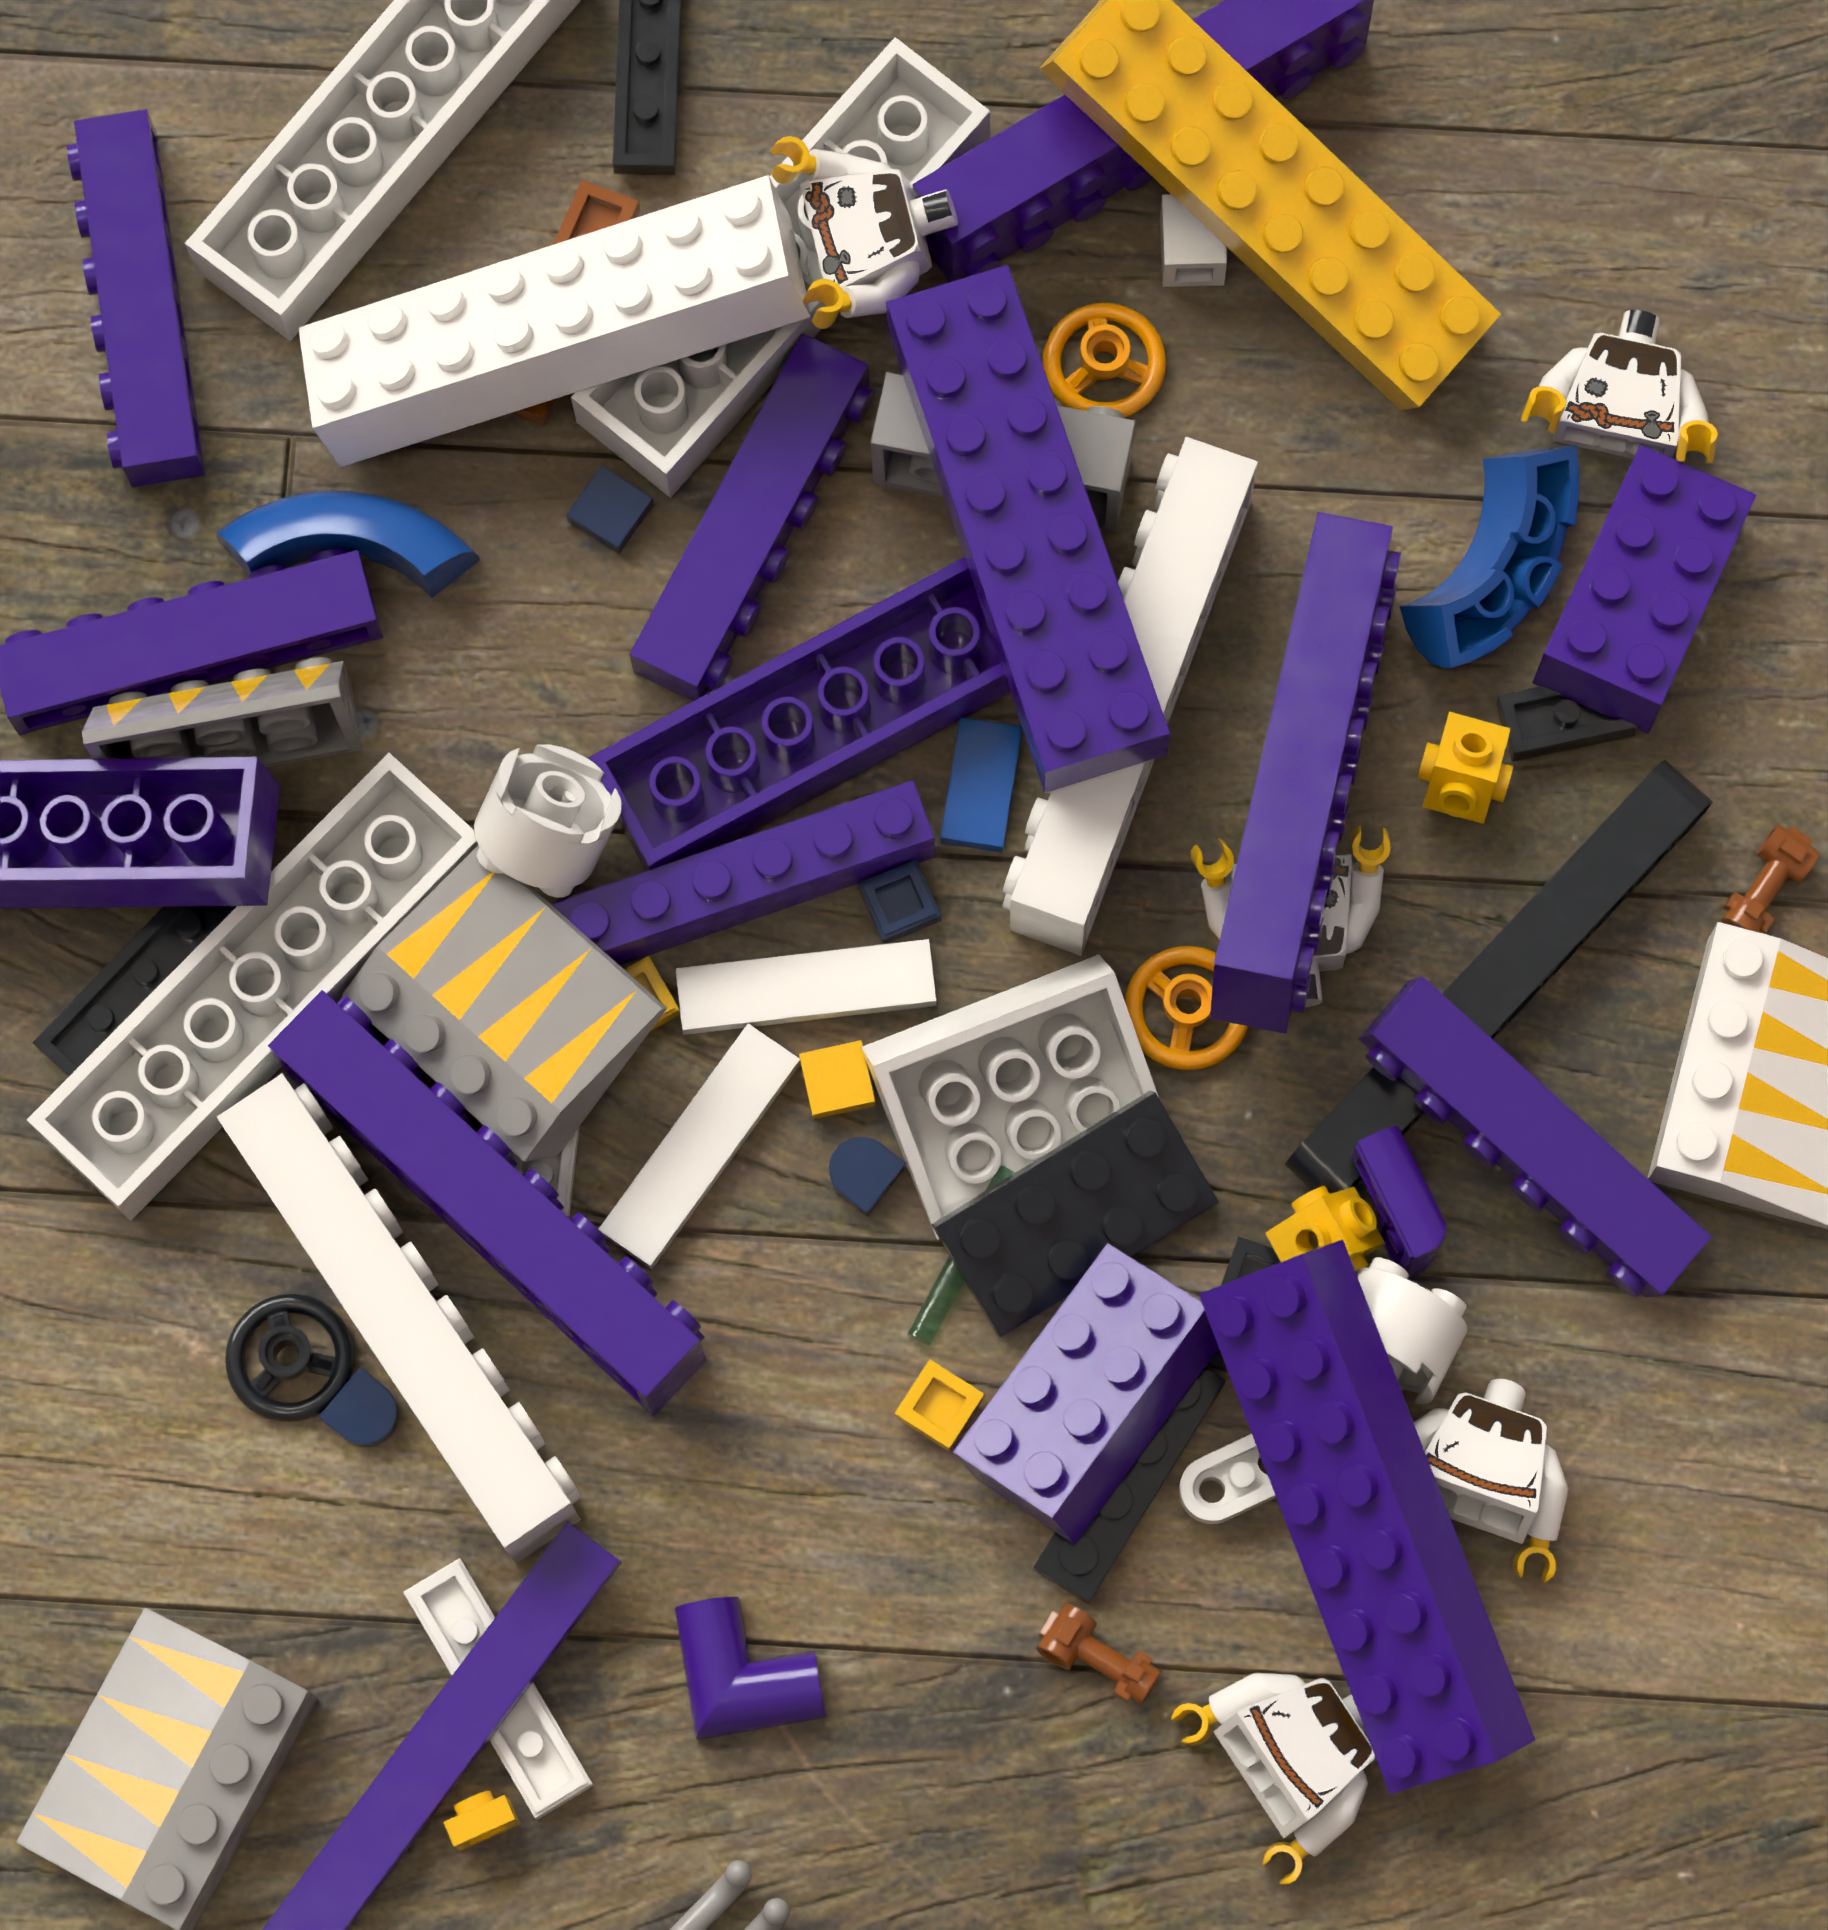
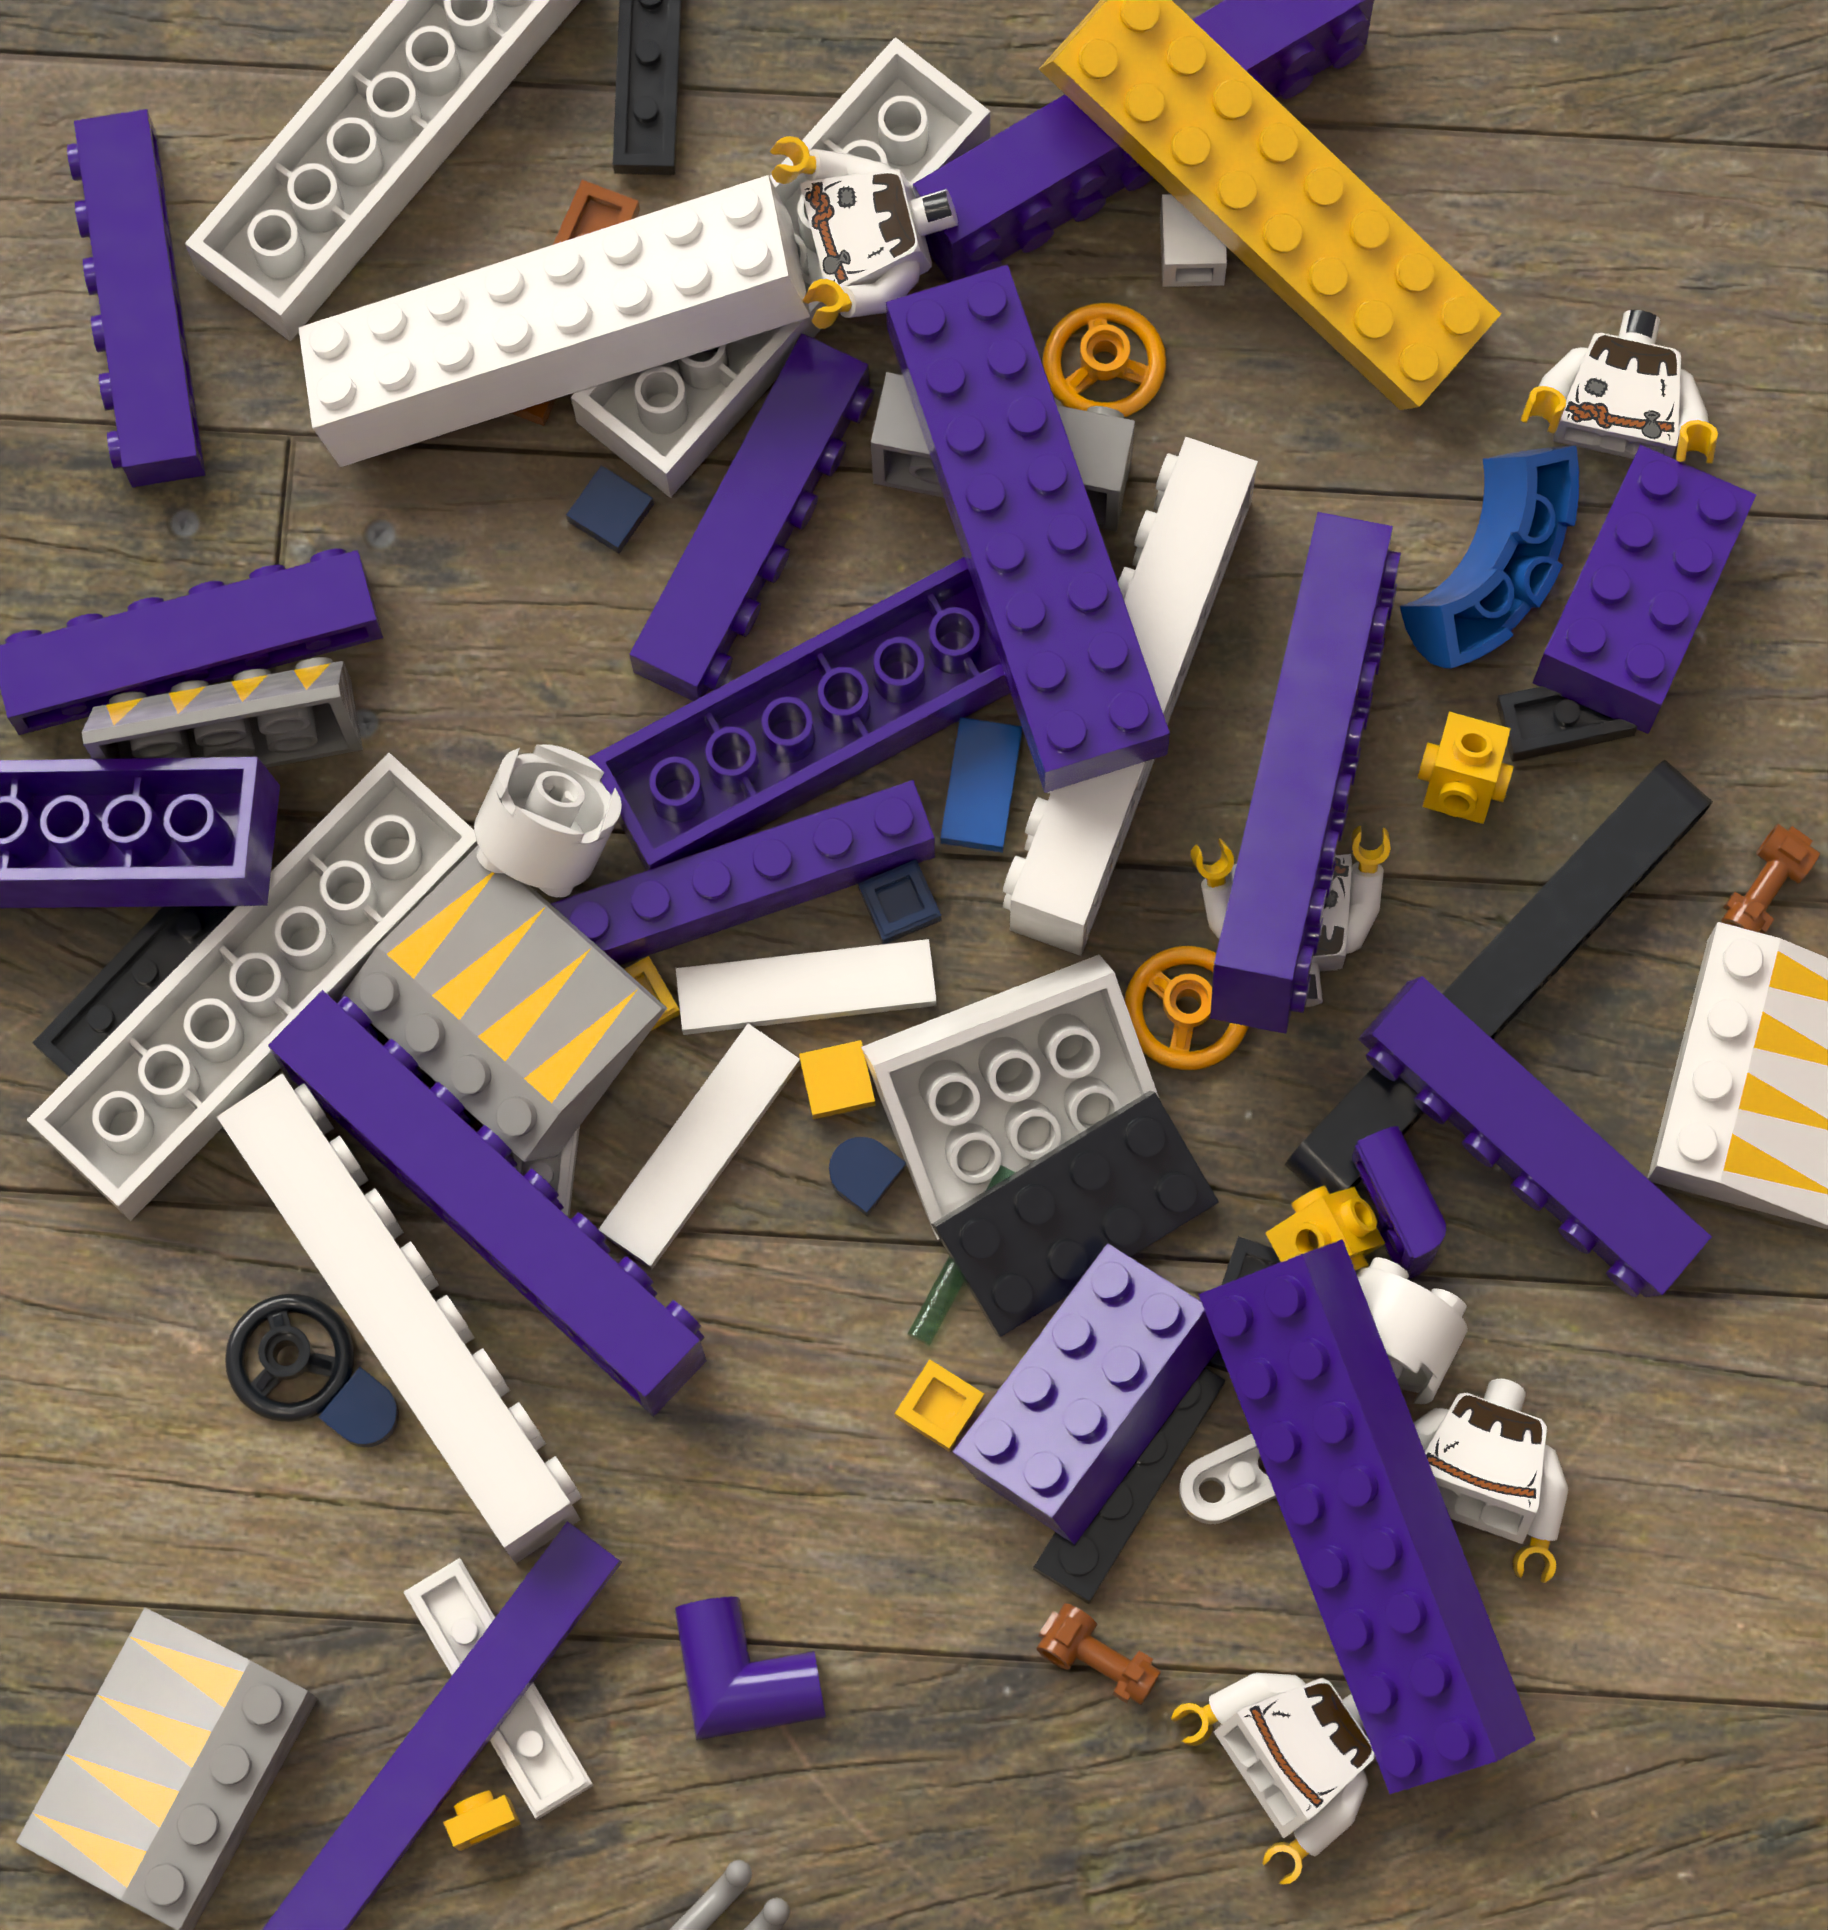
(376, 526): blue brick -> none

